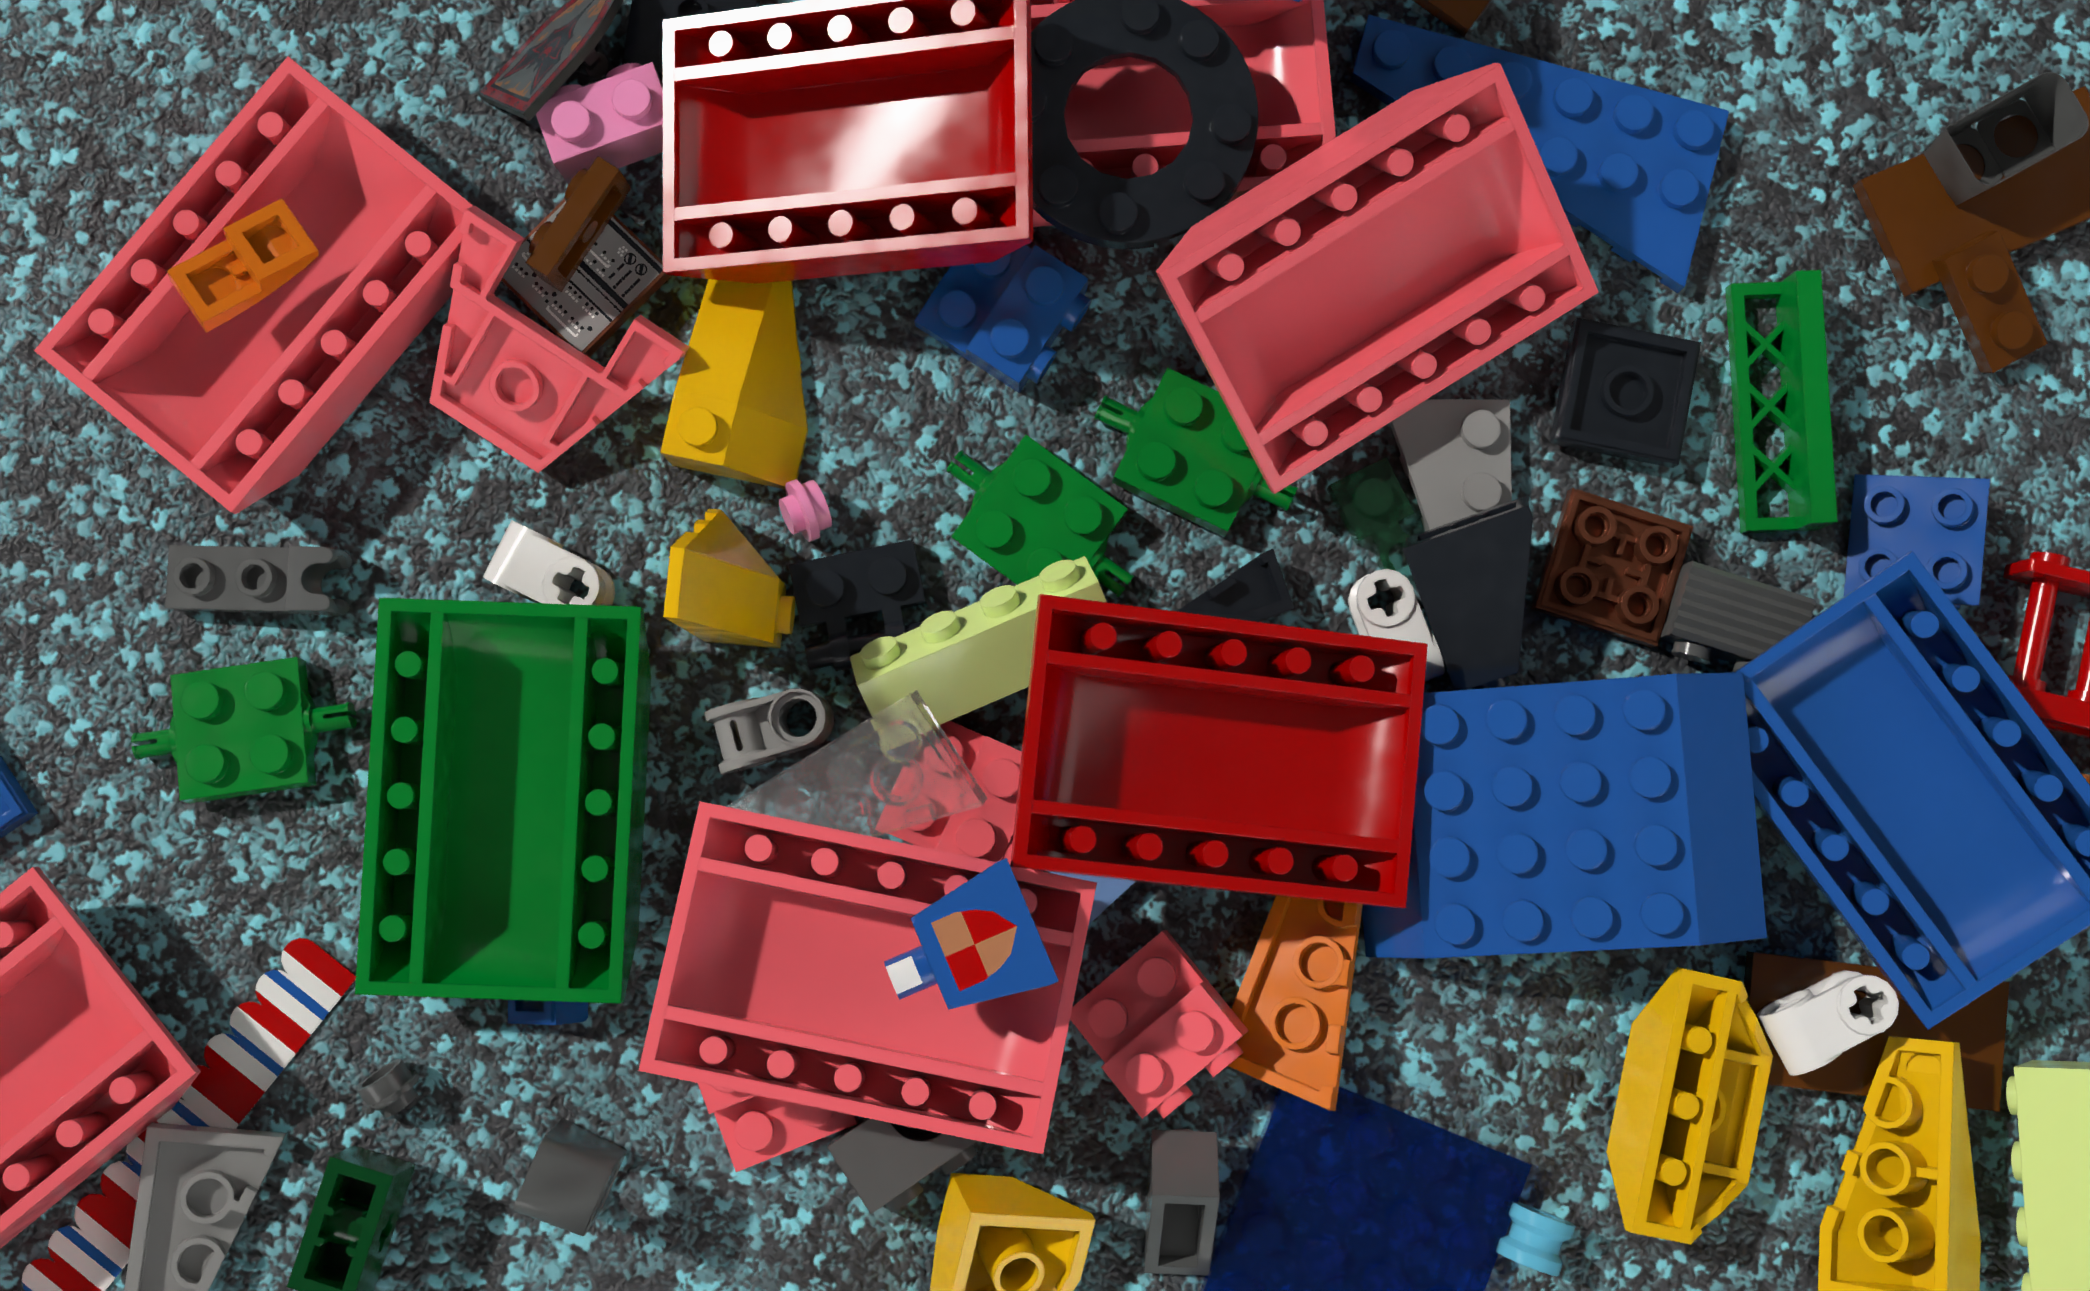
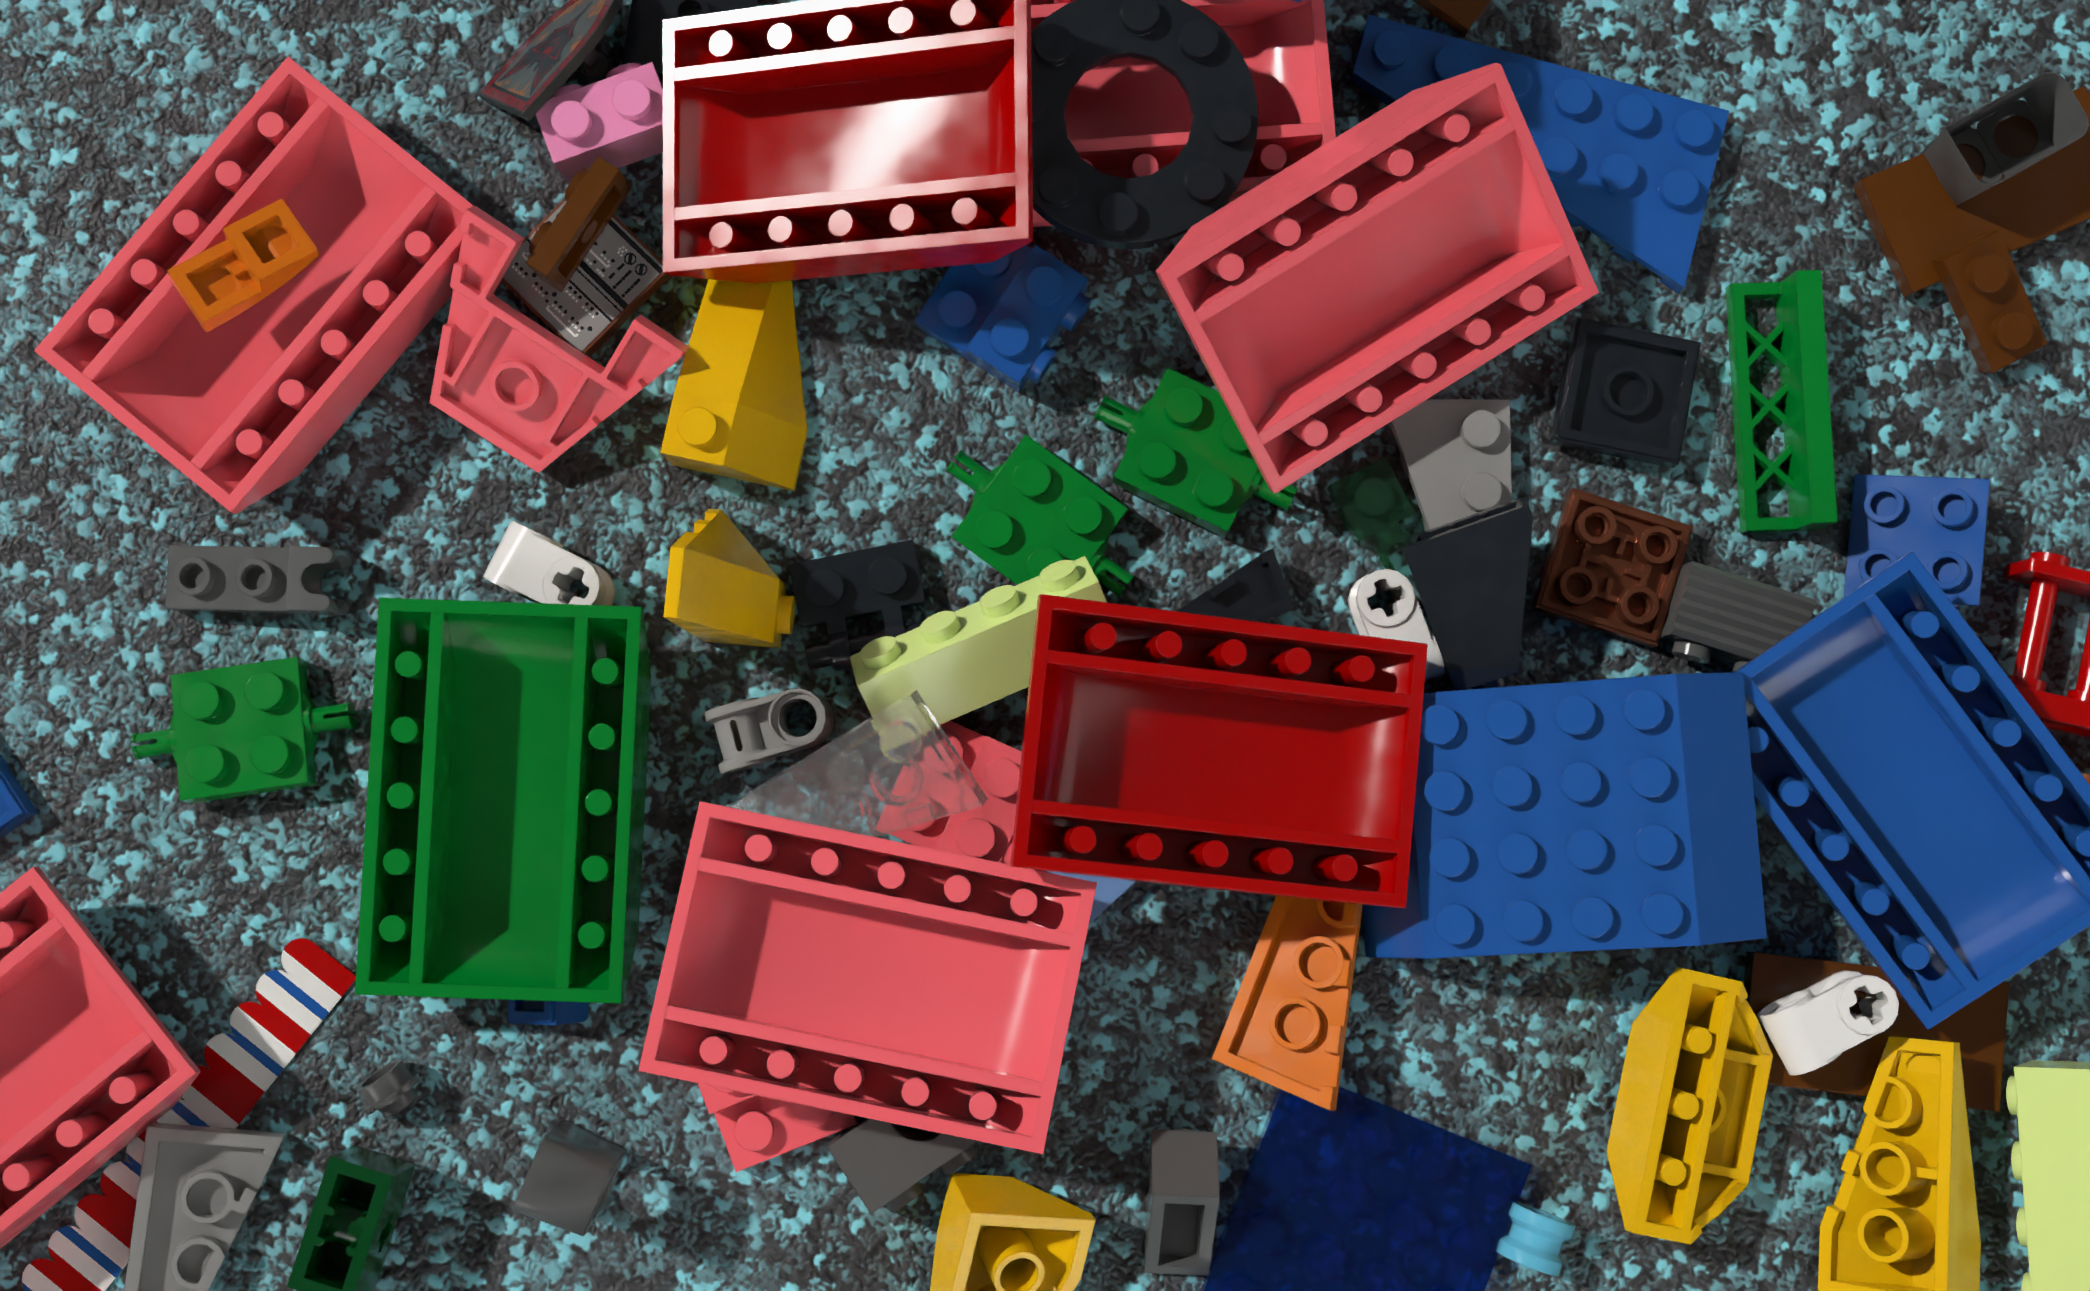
(805, 509): bright pink plate -> none
(975, 944): blue torso -> none
(1158, 1026): coral plate -> none

